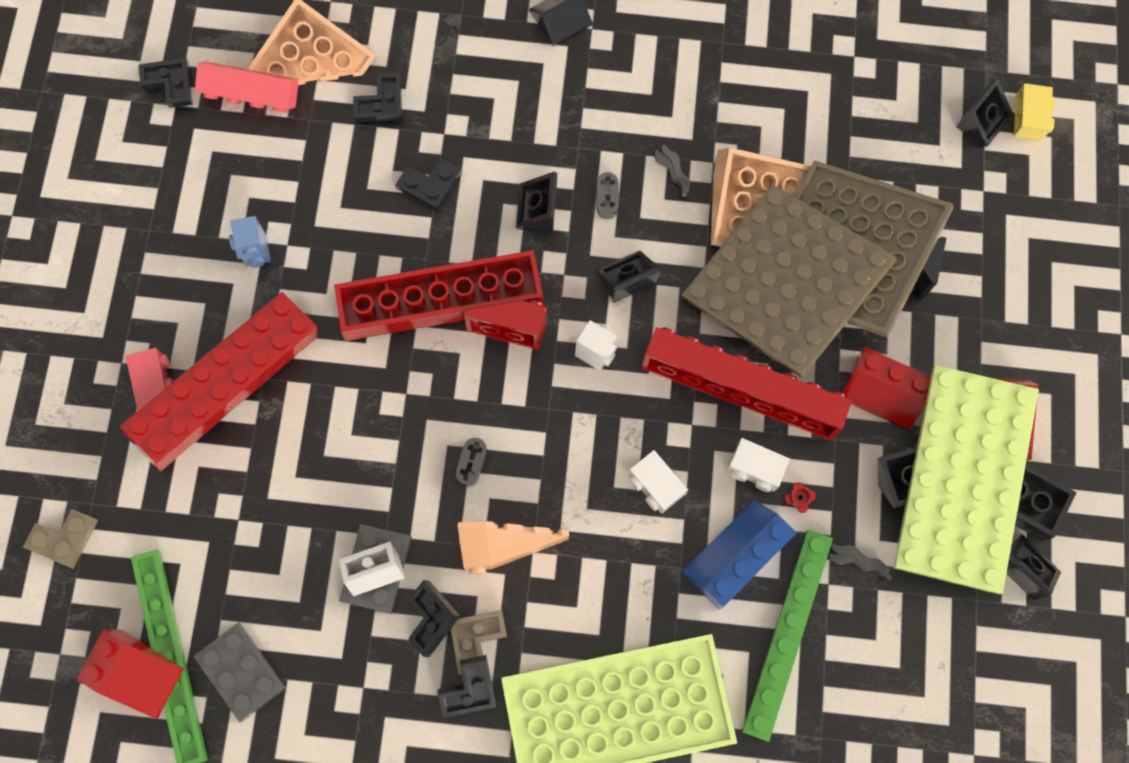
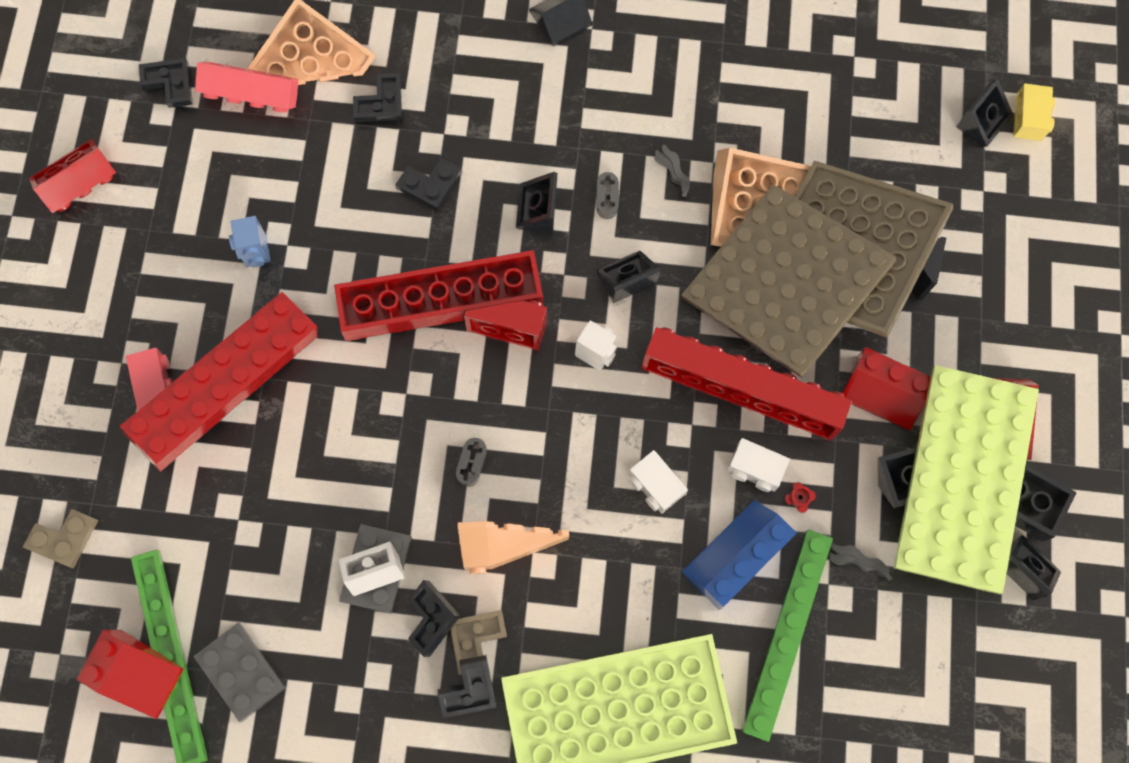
(72, 176): none -> slope

